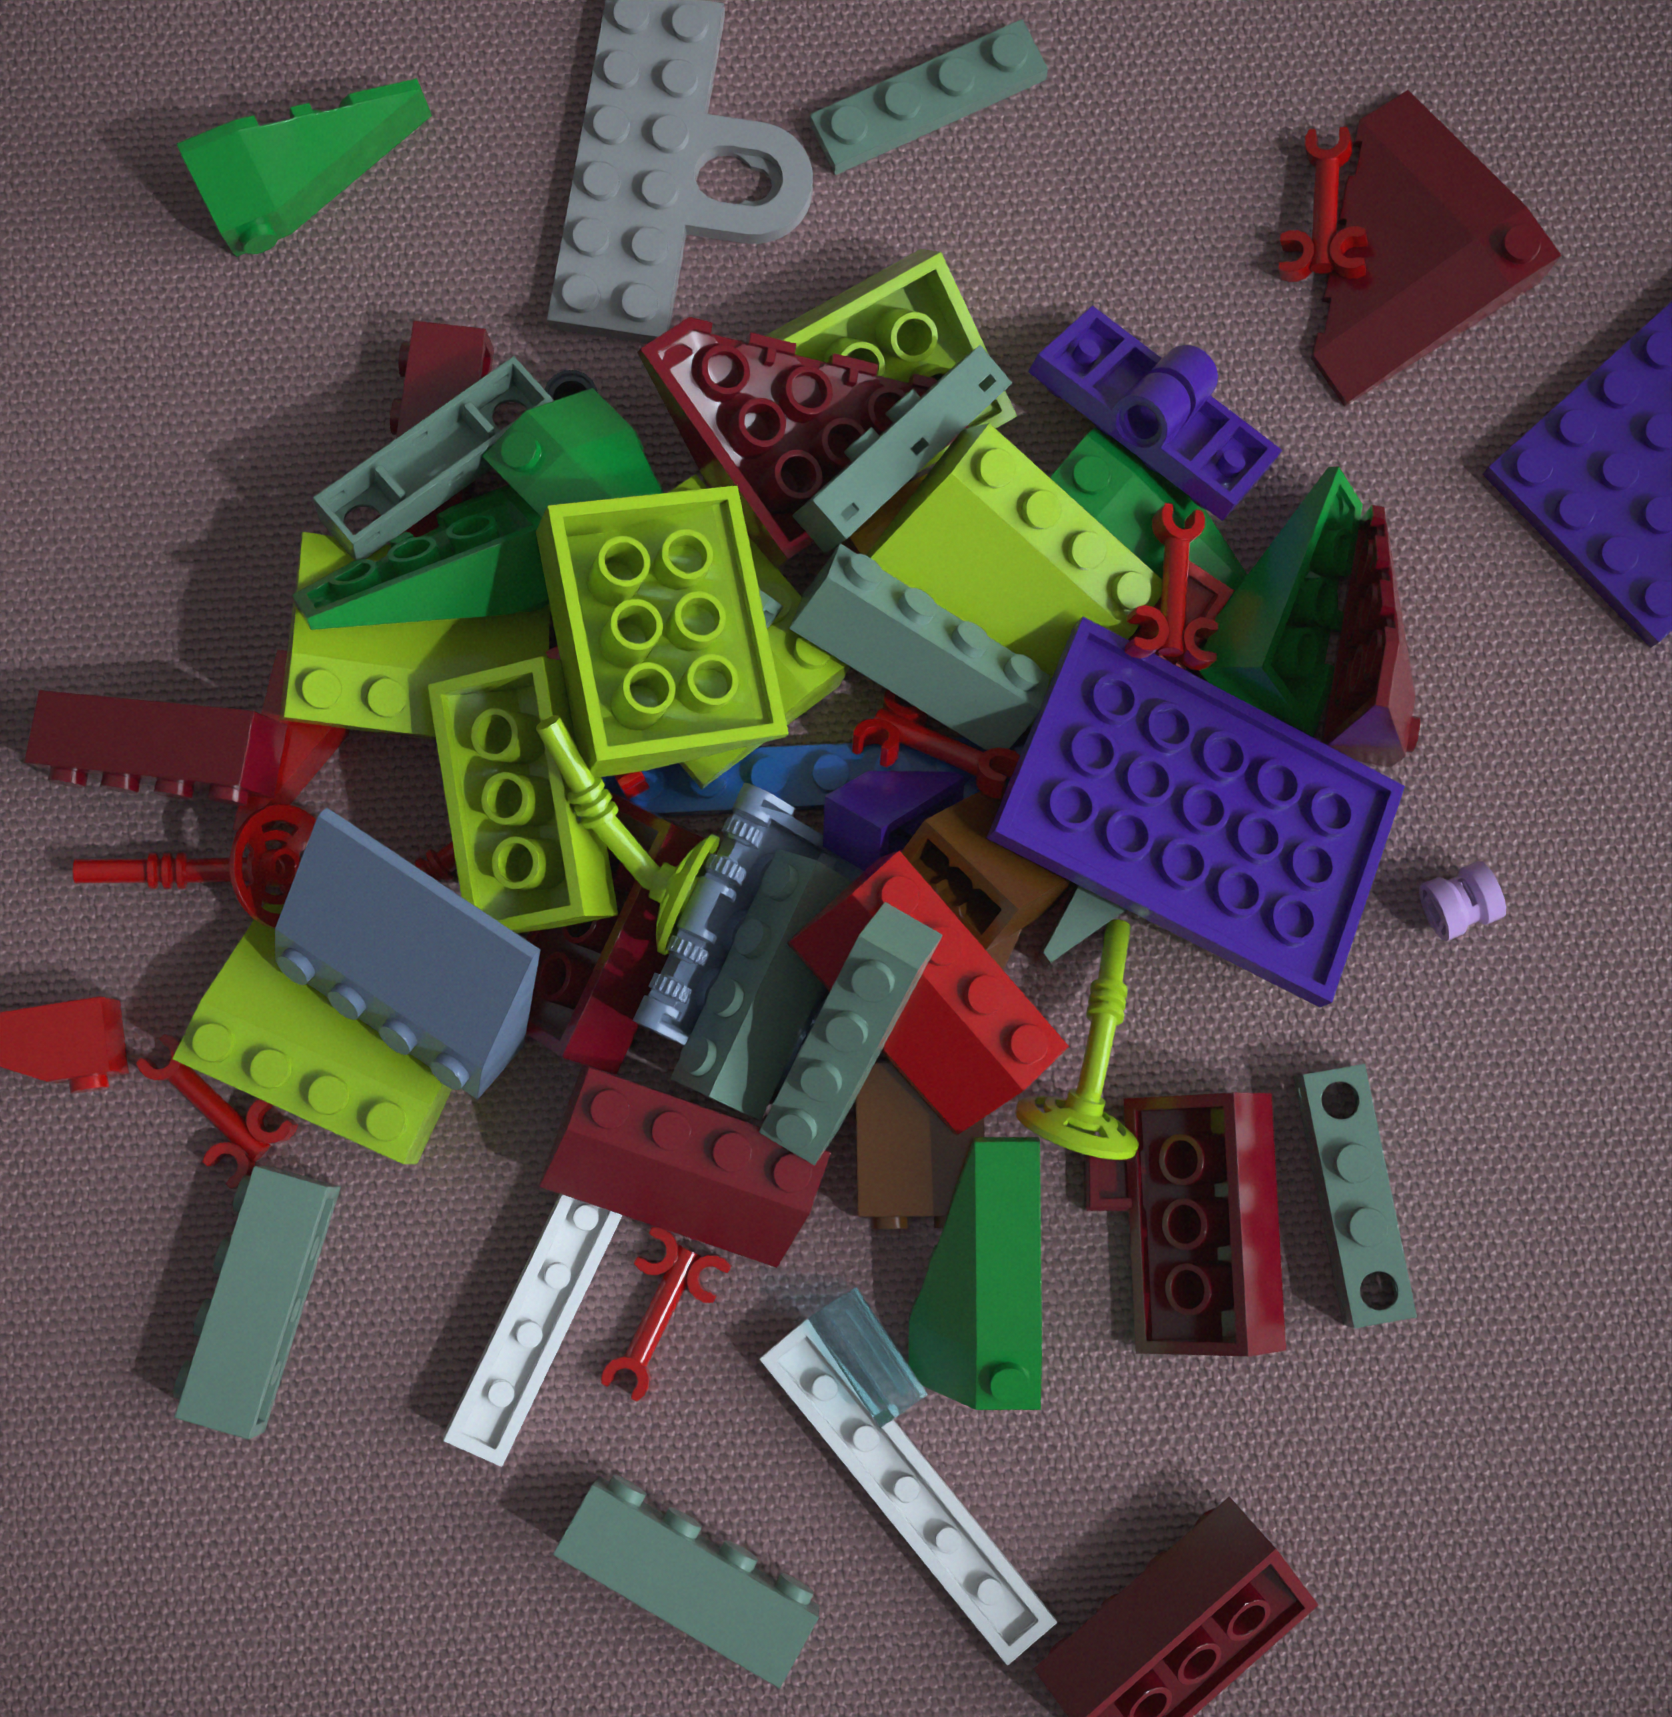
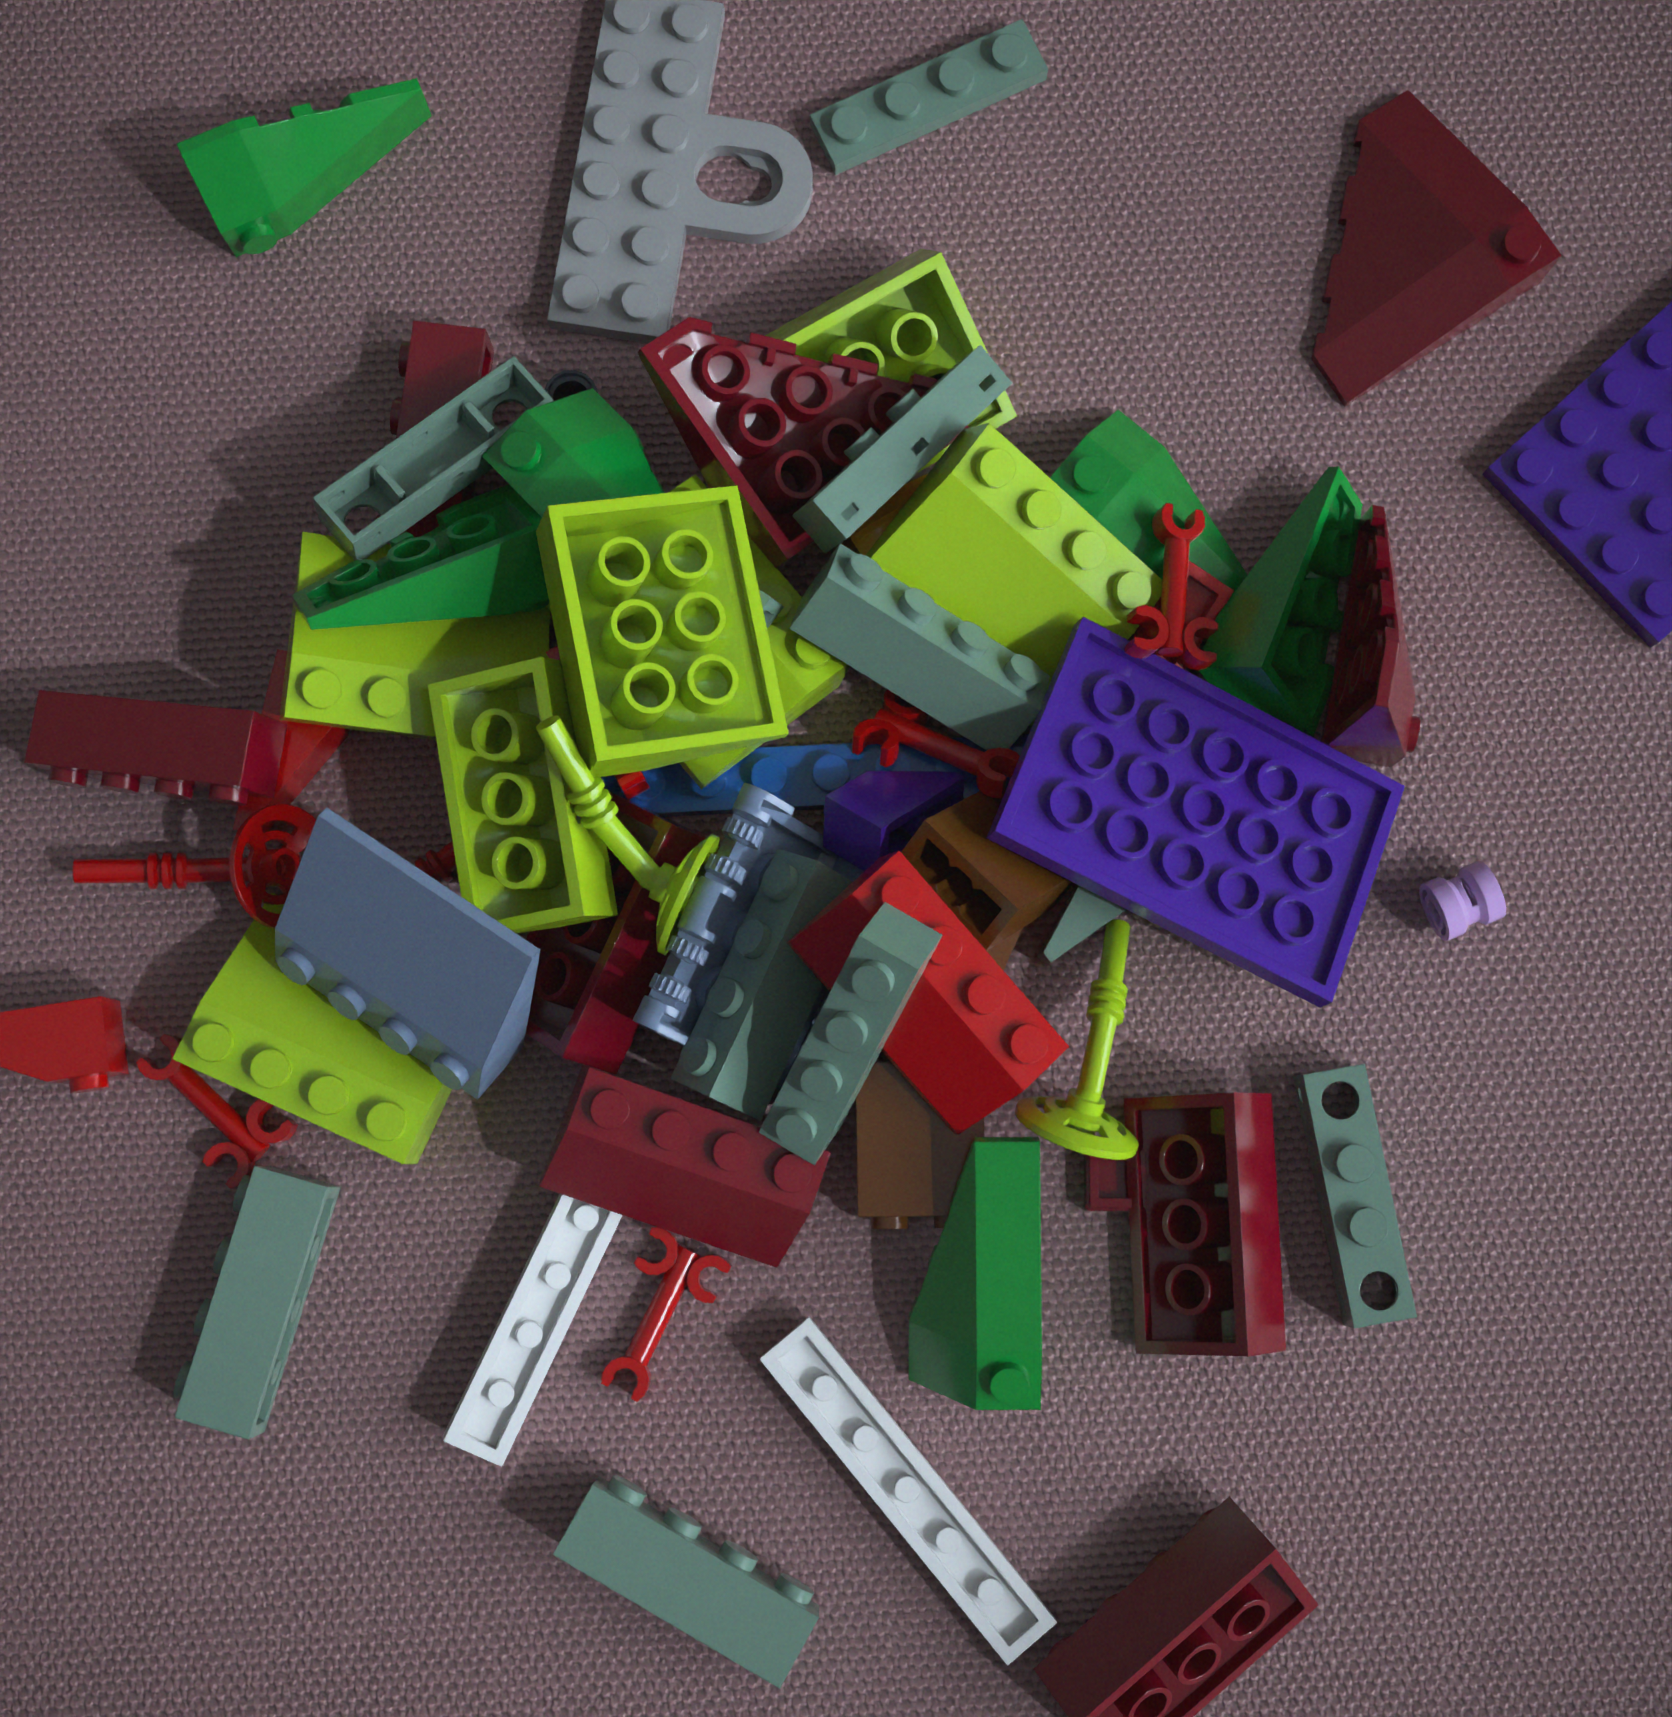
(867, 1357): clear light blue tile -> none
(1157, 409): dark purple plate -> none
(1326, 248): red bar -> none

